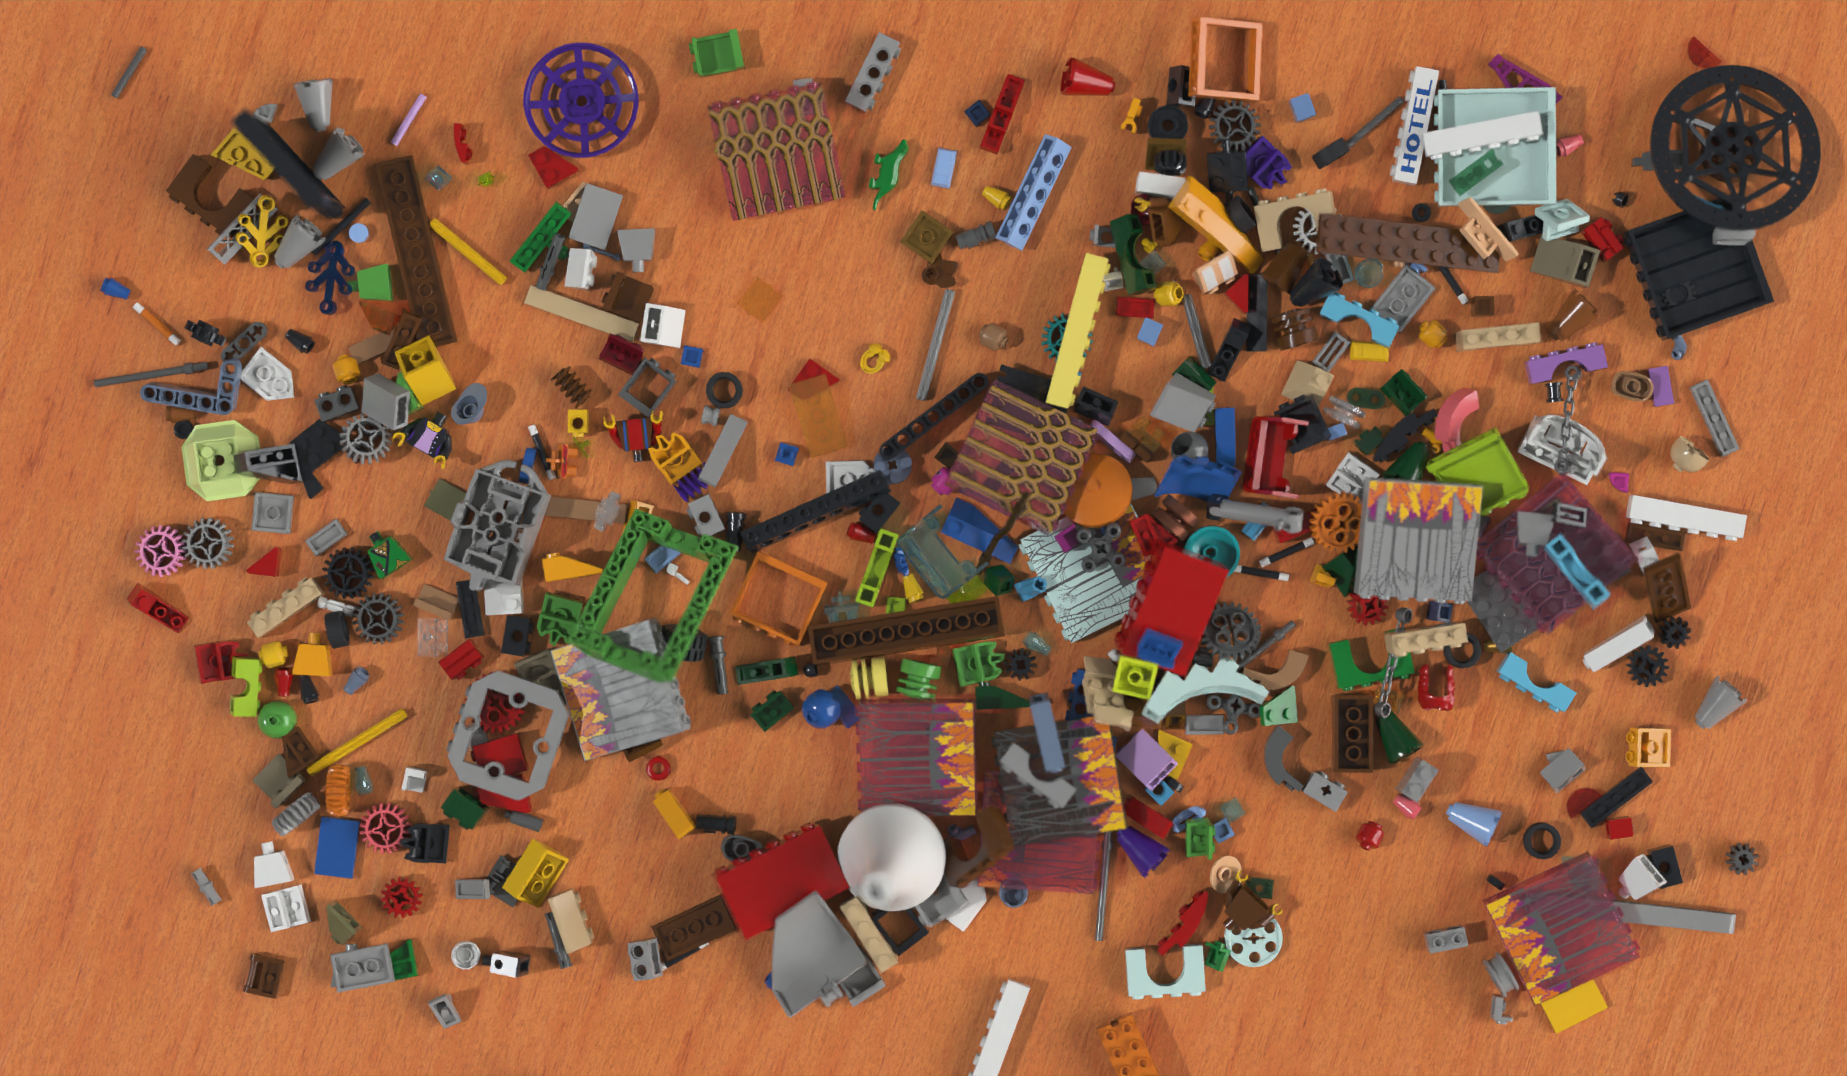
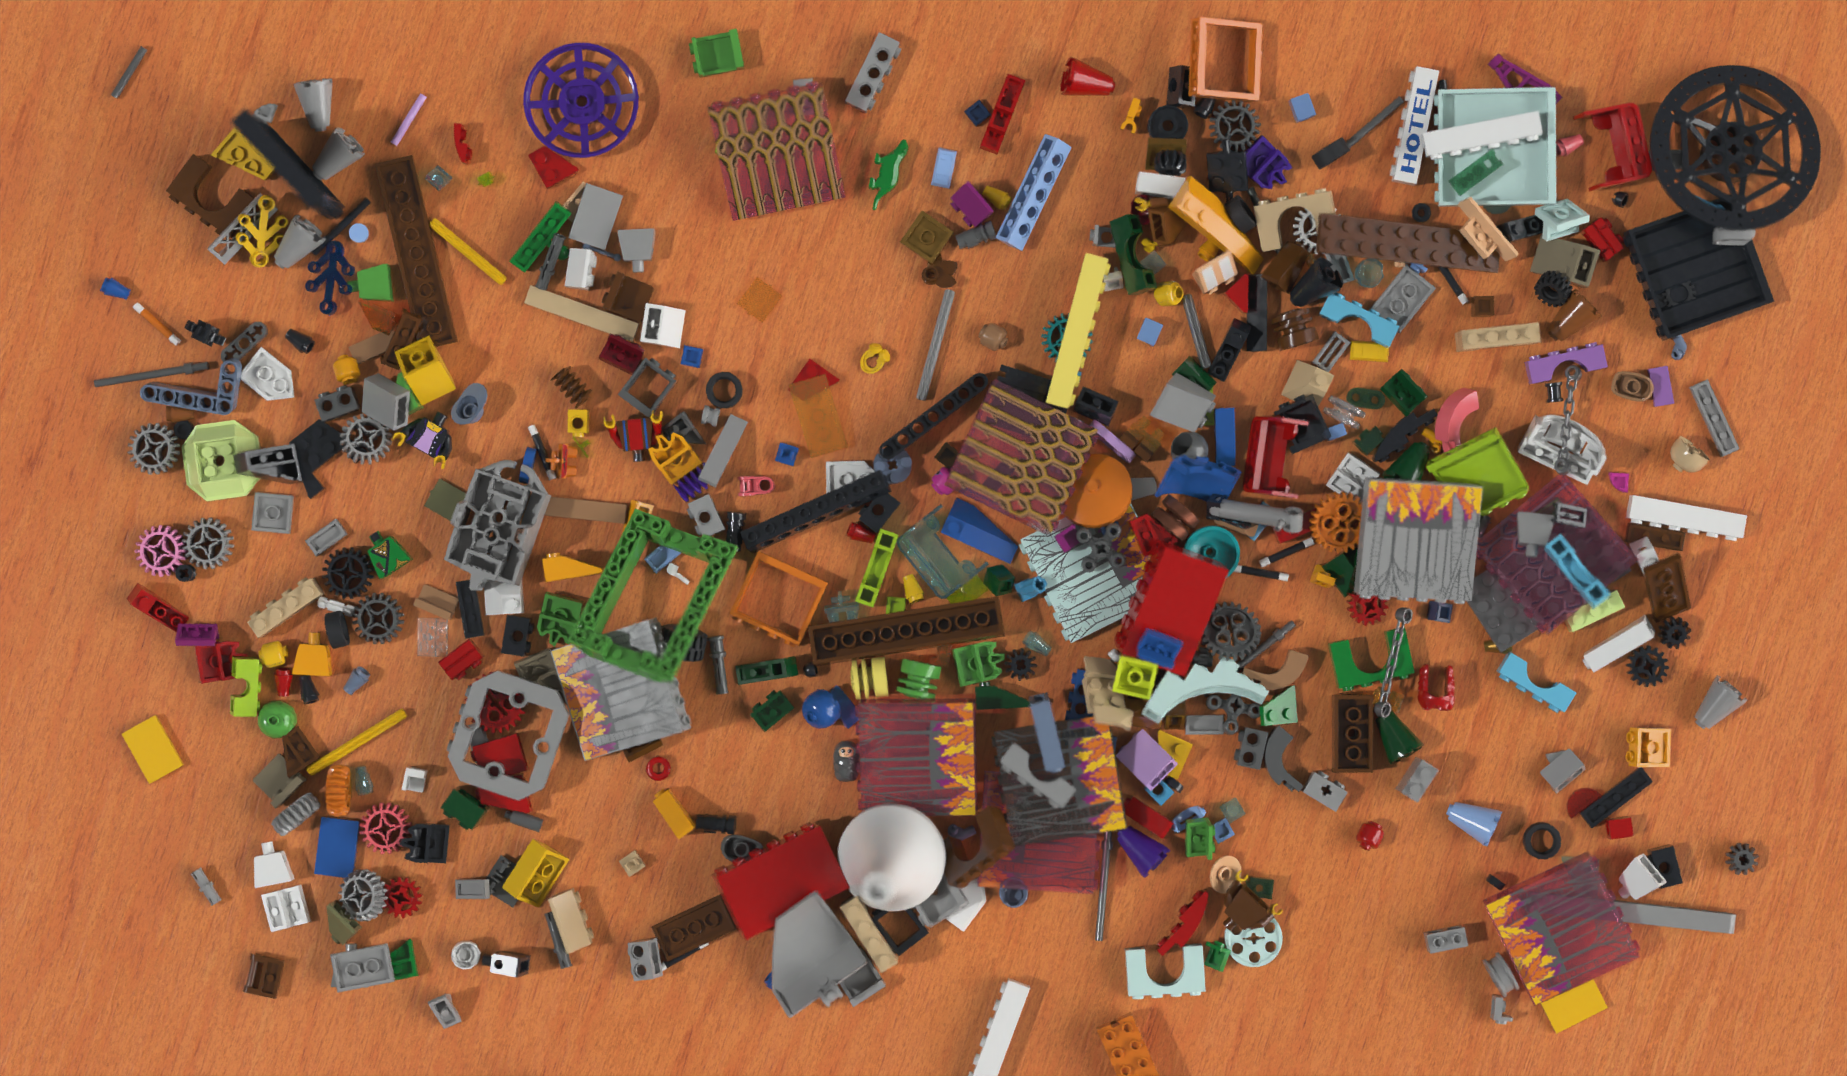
(149, 441): none -> light grey gear
(152, 749): none -> yellow tile
(180, 574): none -> black bush
(196, 635): none -> magenta bracket
(268, 564): red slope -> none
(358, 884): none -> light grey gear
(607, 511): clear gear -> none
(632, 863): none -> tan tile
(683, 426): none -> dark grey slope
(754, 485): none -> coral piece
(845, 761): none -> dark grey piece
(900, 561): blue gear -> none
(971, 205): none -> magenta slope
(1017, 510): dark brown bar -> none
(1135, 307): red tile -> none
(1239, 526): none -> medium nougat slope
(1256, 748): none -> dark grey brick
(1407, 806): coral cone -> none
(1425, 638): tan brick -> none
(1433, 334): light orange head -> none
(1468, 663): black tyre -> none
(1558, 283): none -> black tyre
(1587, 615): none -> yellowish green arch
(1627, 142): none -> red windscreen
(1701, 55): clear red tile -> none

